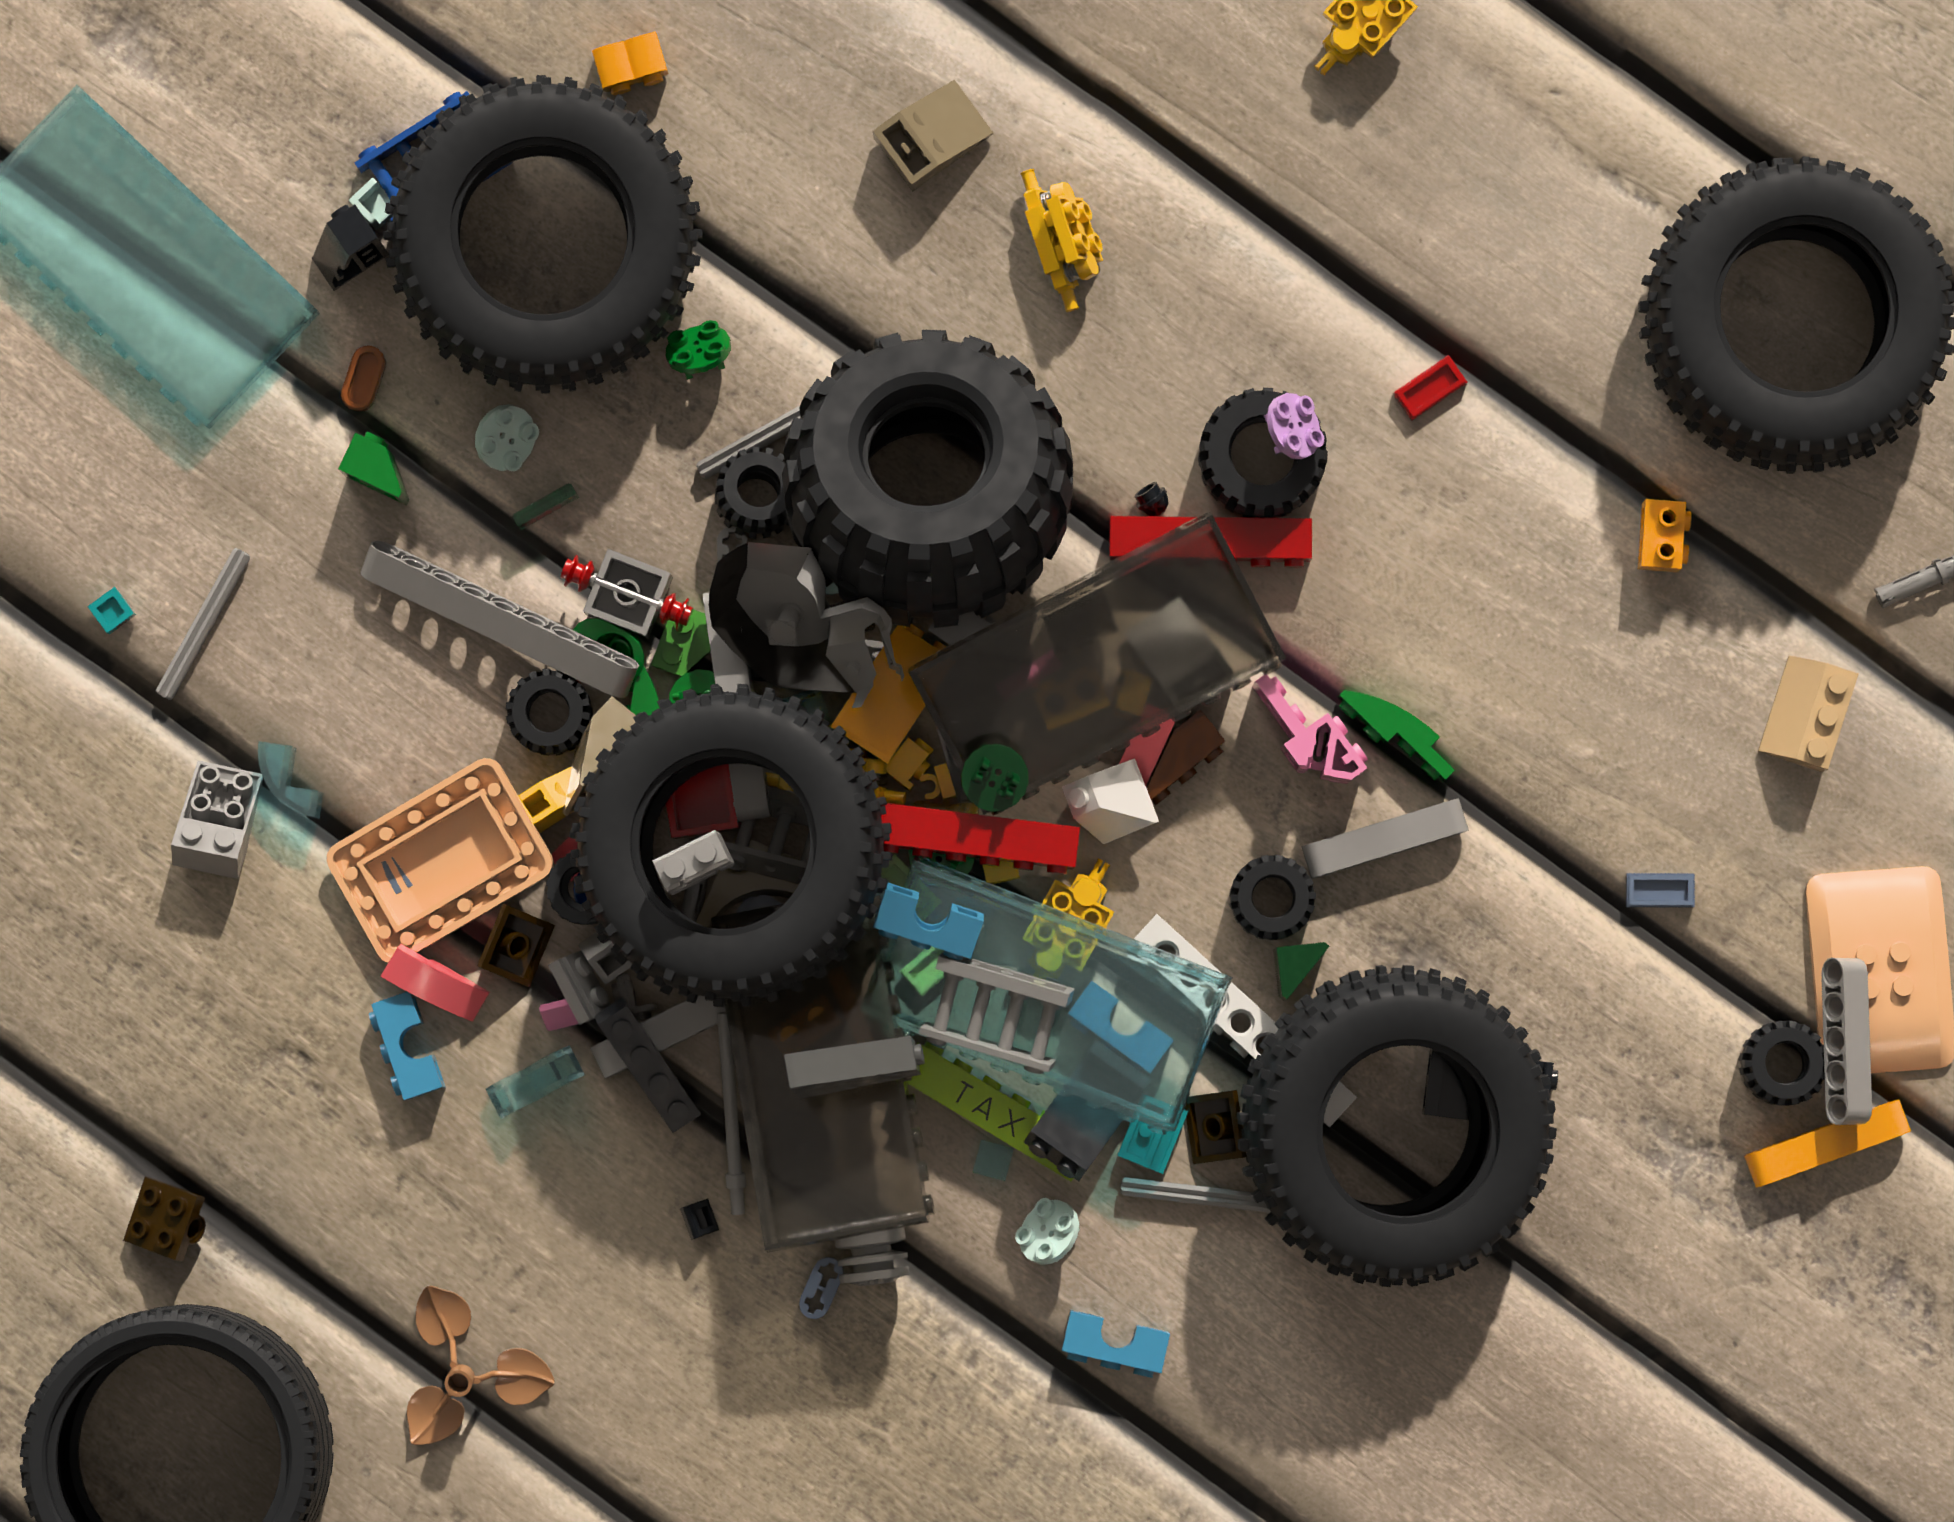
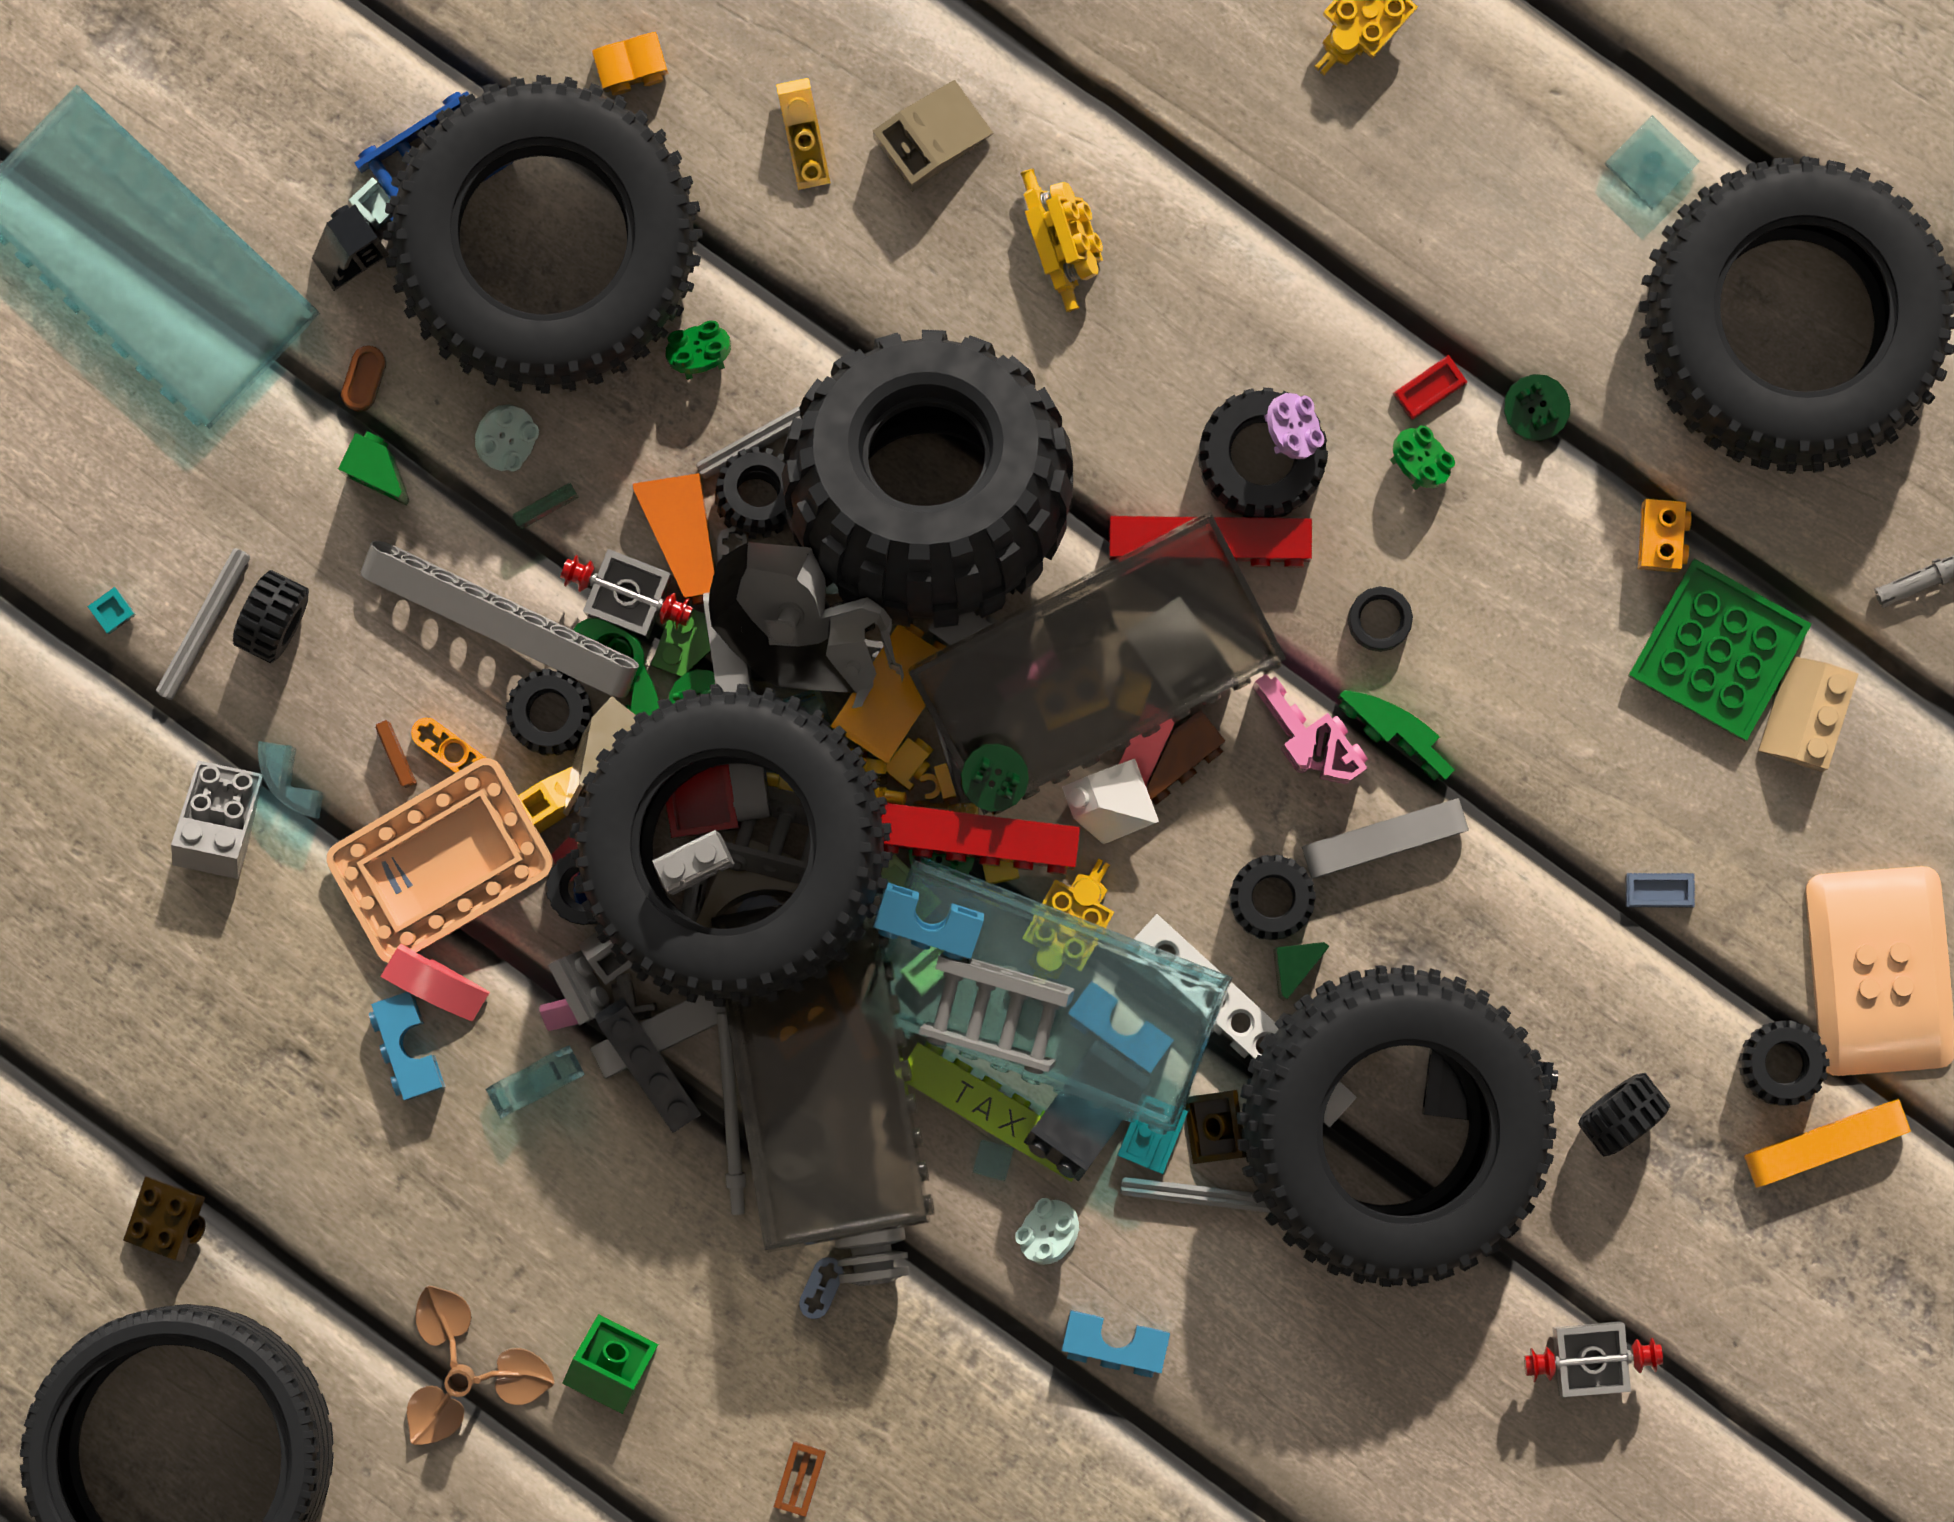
(270, 616): none -> black tyre
(395, 754): none -> dark orange tile
(439, 731): none -> light orange beam
(516, 945): dark brown slope -> none
(610, 1364): none -> green slope
(681, 527): none -> orange slope
(699, 1219): black slope -> none
(803, 133): none -> yellow slope
(808, 1450): none -> dark orange tile
(852, 1066): dark grey slope -> none
(1152, 499): black plate -> none
(1393, 597): none -> black tyre
(1422, 457): none -> green plate
(1545, 420): none -> dark green plate
(1592, 1359): none -> light grey brick
(1624, 1114): none -> black tyre
(1652, 162): none -> clear light blue plate
(1719, 650): none -> green piece
(1846, 1041): light grey beam -> none

